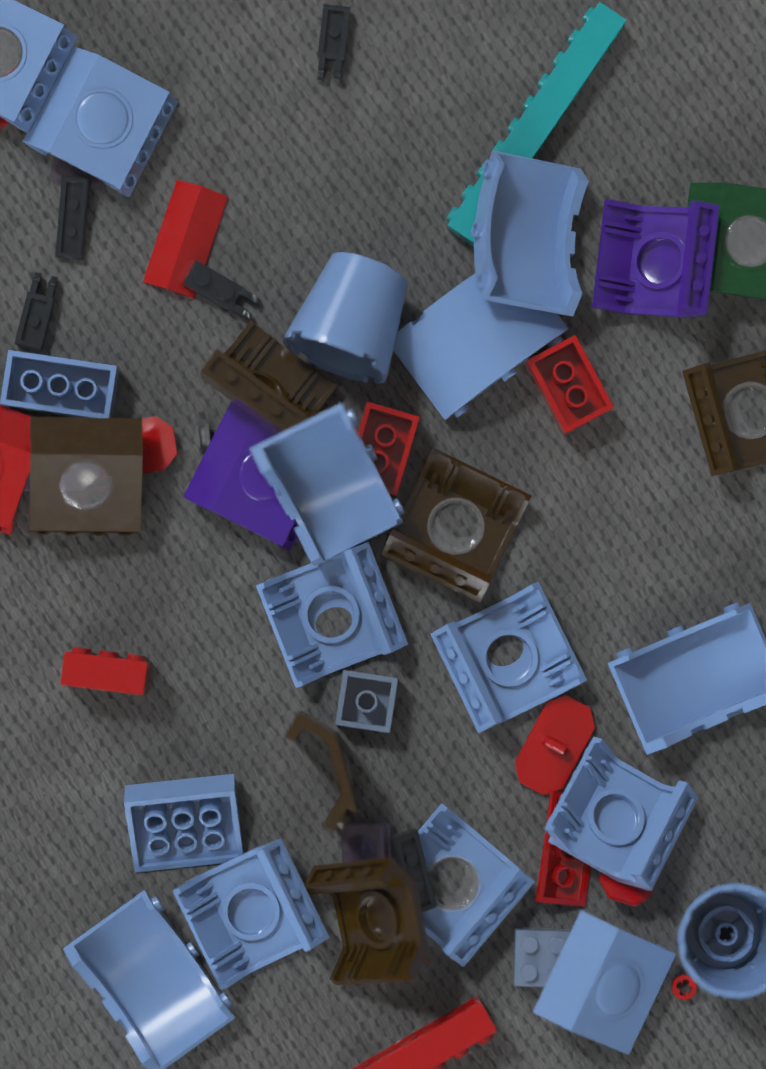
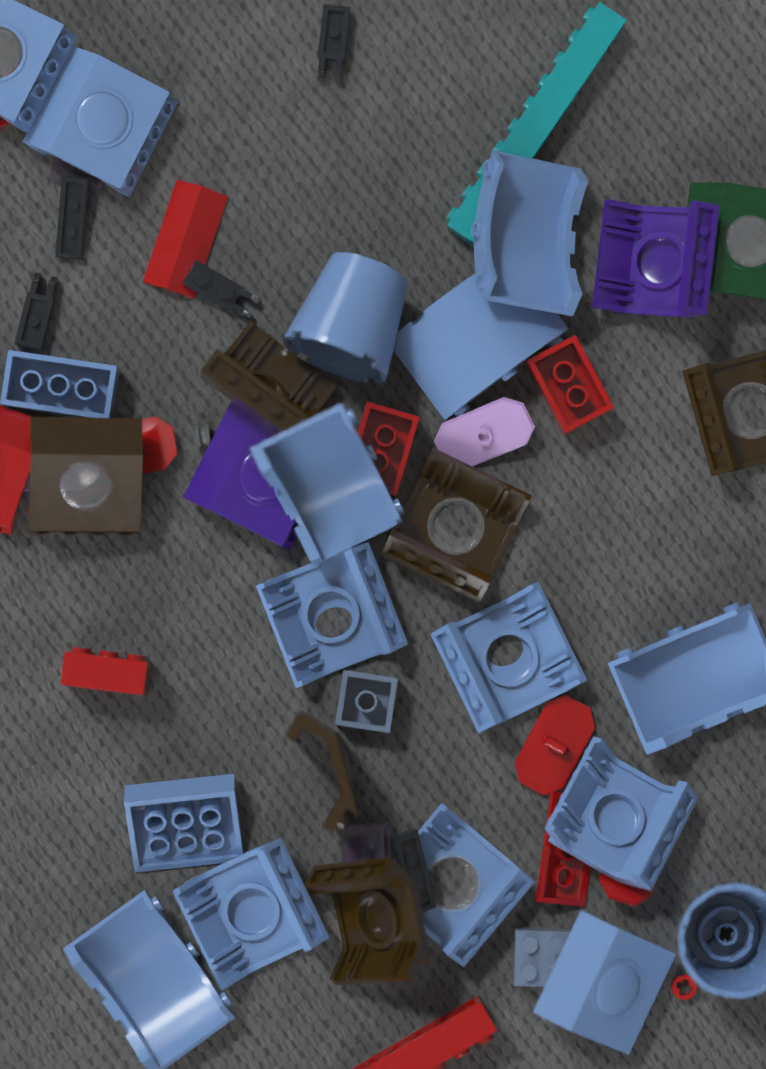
(486, 432): none -> lavender shield

